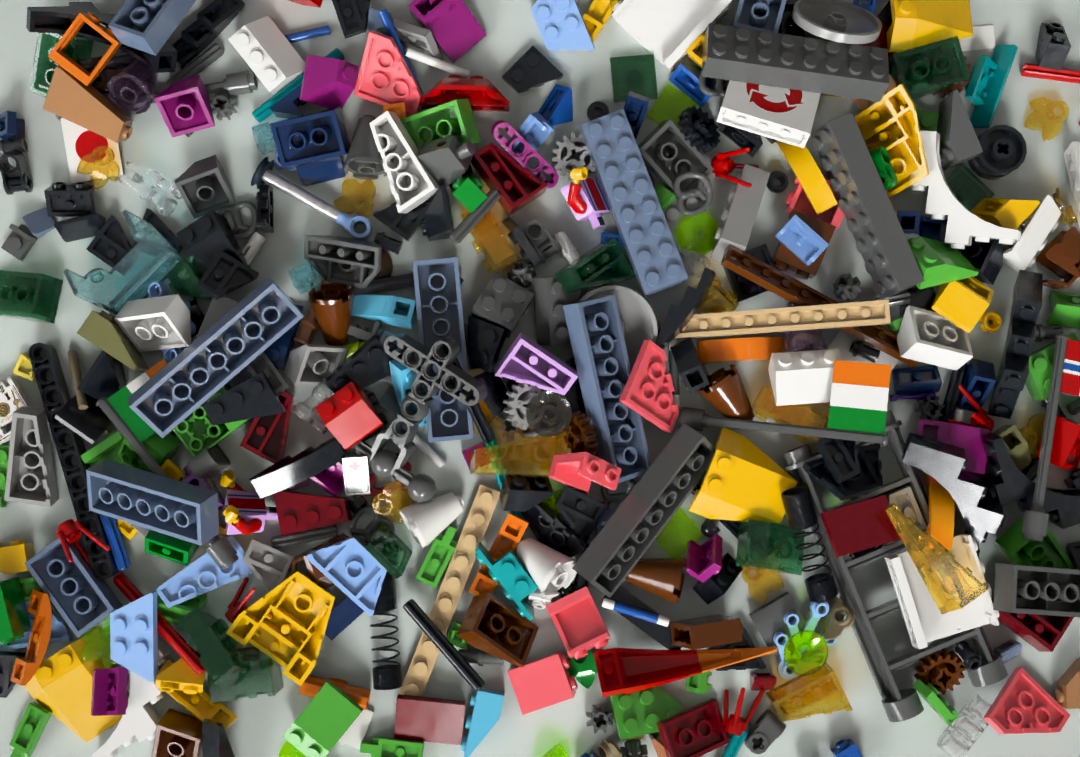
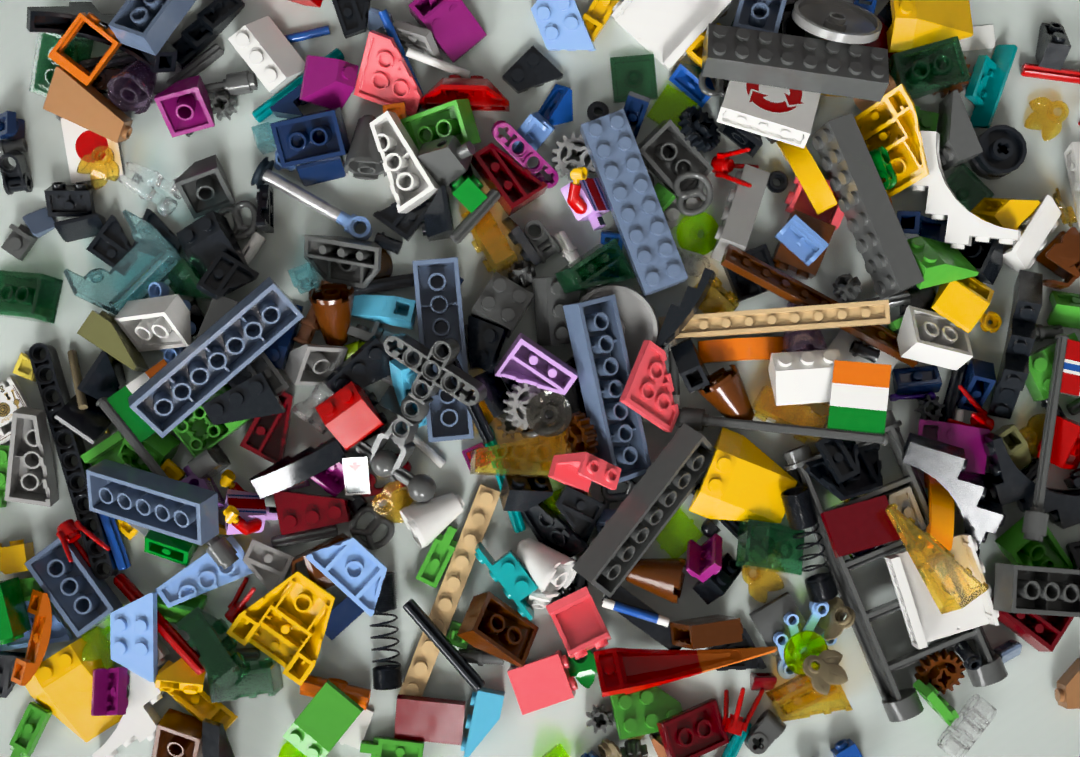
(354, 195): clear yellow plate -> none
(388, 550): clear green plate -> none
(506, 540): orange slope -> none
(698, 683): bright green tile -> none
(828, 670): none -> dark tan plate
(1025, 708): coral plate -> none

